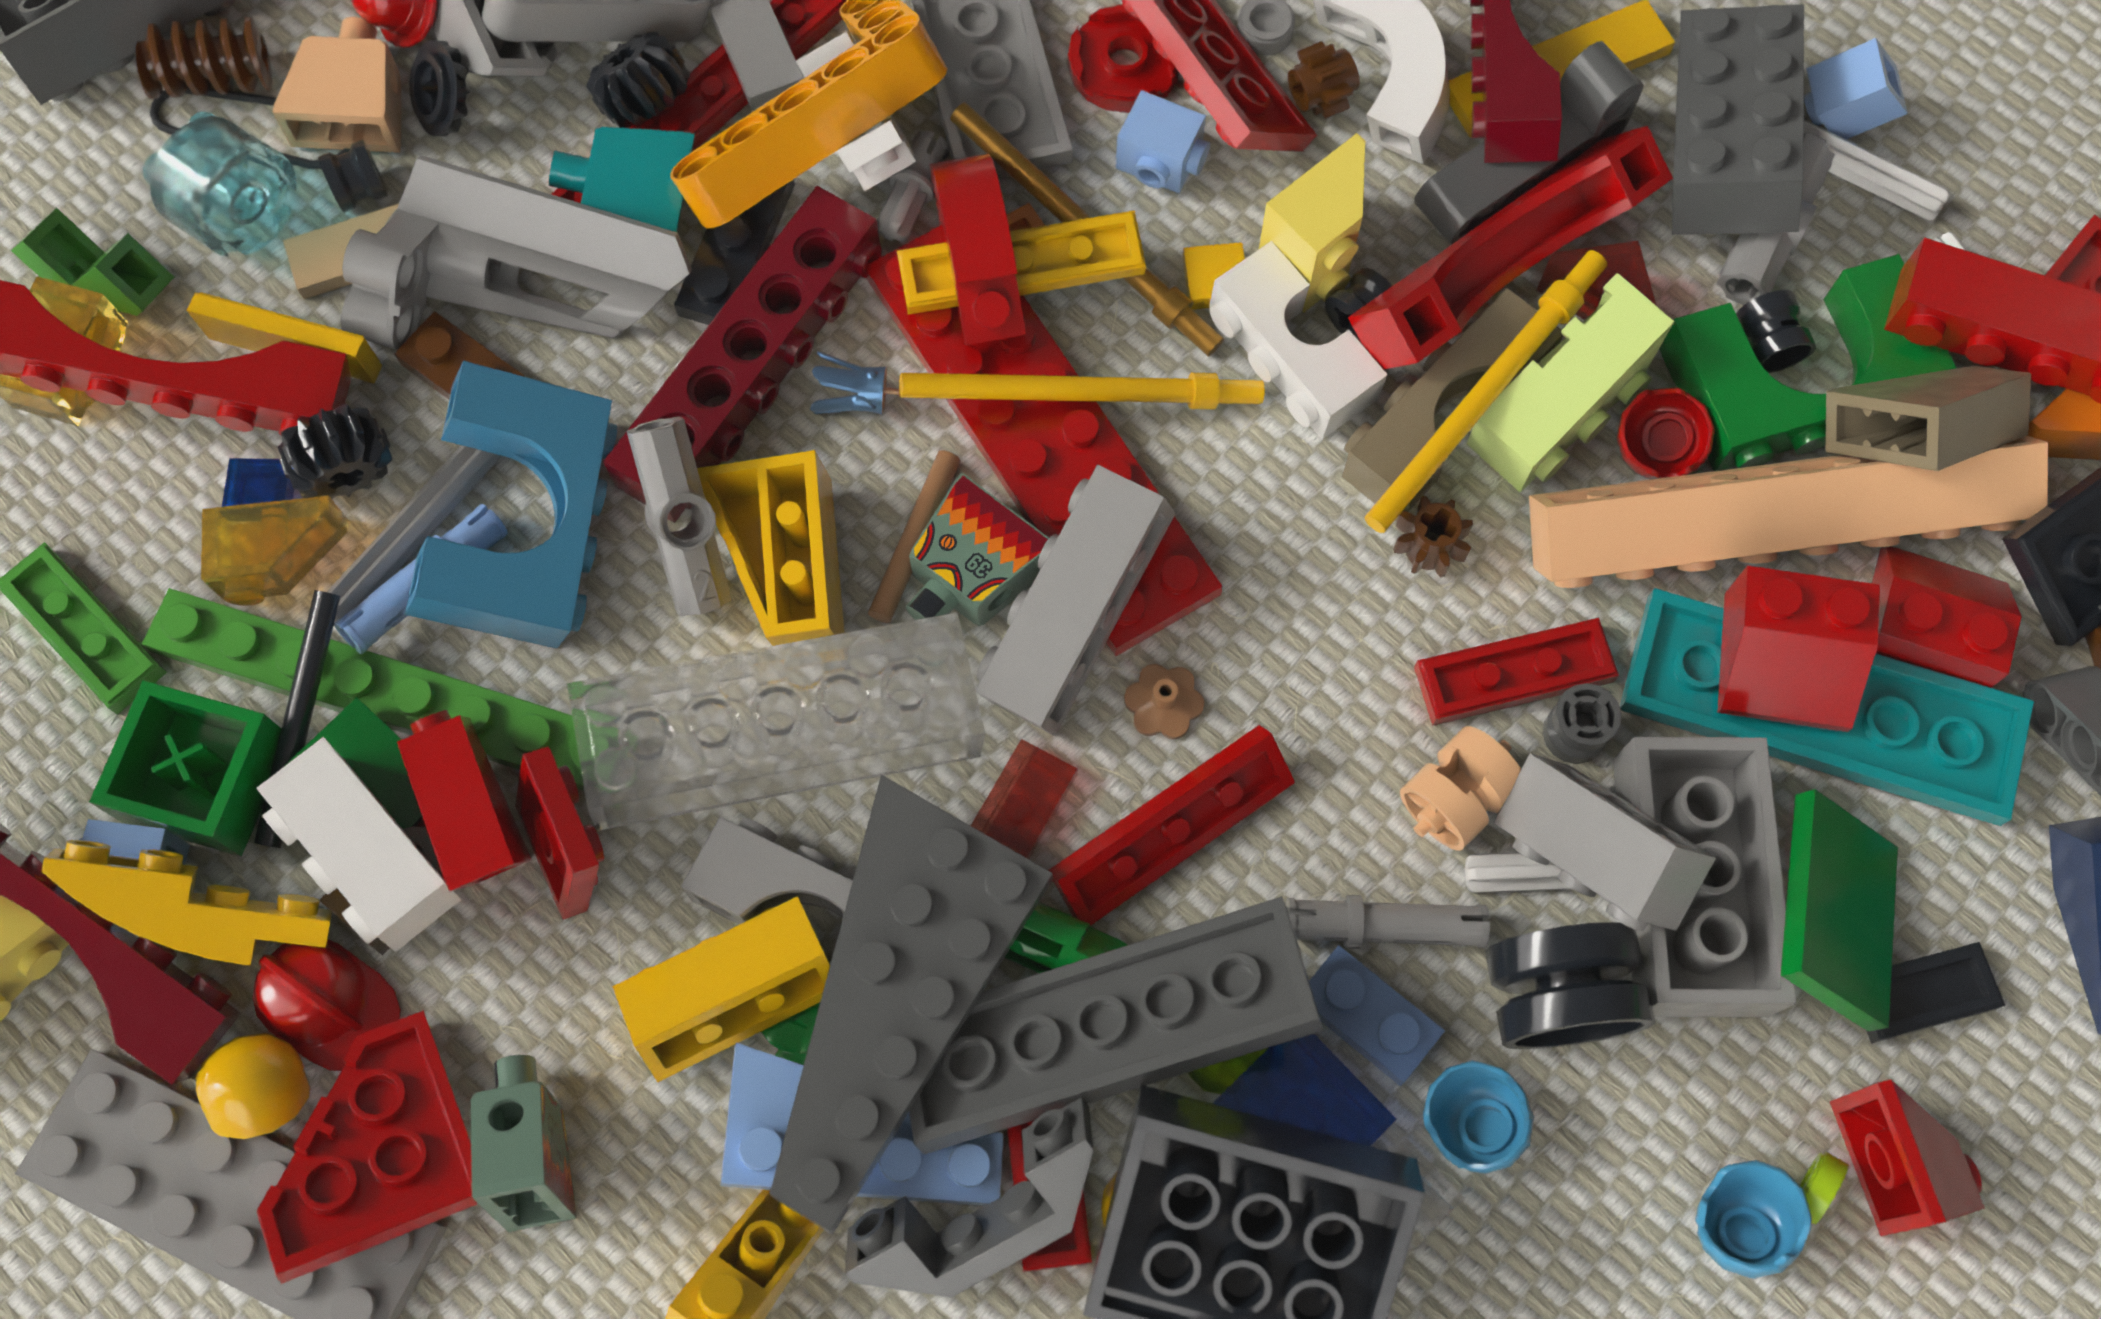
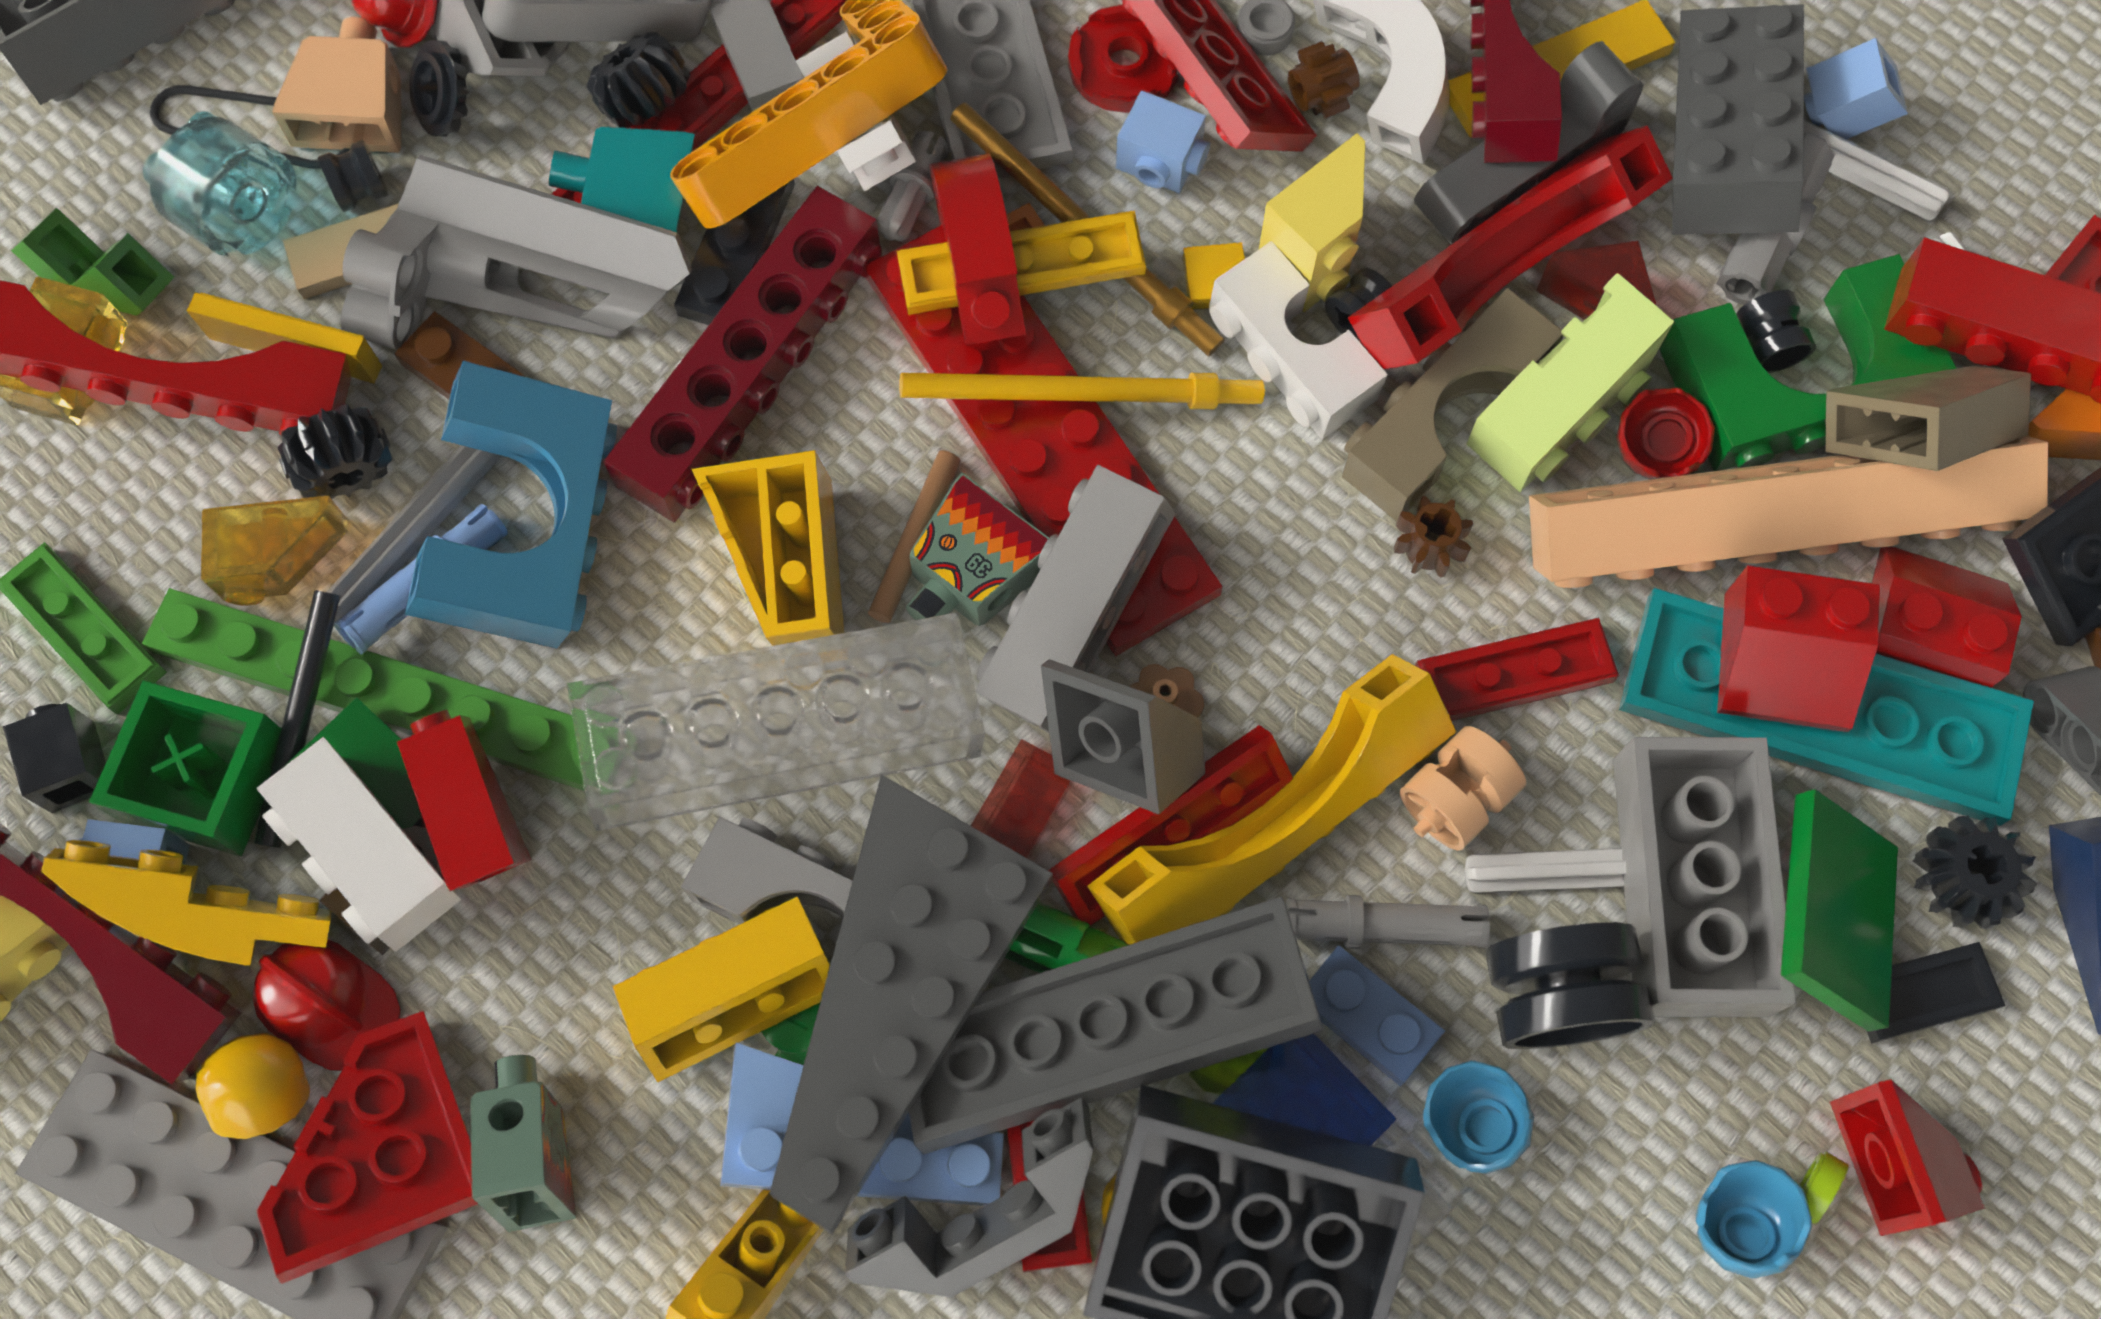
(55, 756): none -> black brick
(203, 60): reddish brown piece -> none
(255, 482): clear blue tile -> none
(562, 845): red plate -> none
(667, 479): light grey piece -> none
(866, 382): flat silver piece -> none
(1120, 738): none -> dark grey slope
(1374, 737): none -> yellow arch
(1556, 307): yellow bar -> none
(1572, 734): dark grey wheel -> none
(1603, 844): light grey brick -> none
(1980, 896): none -> black gear

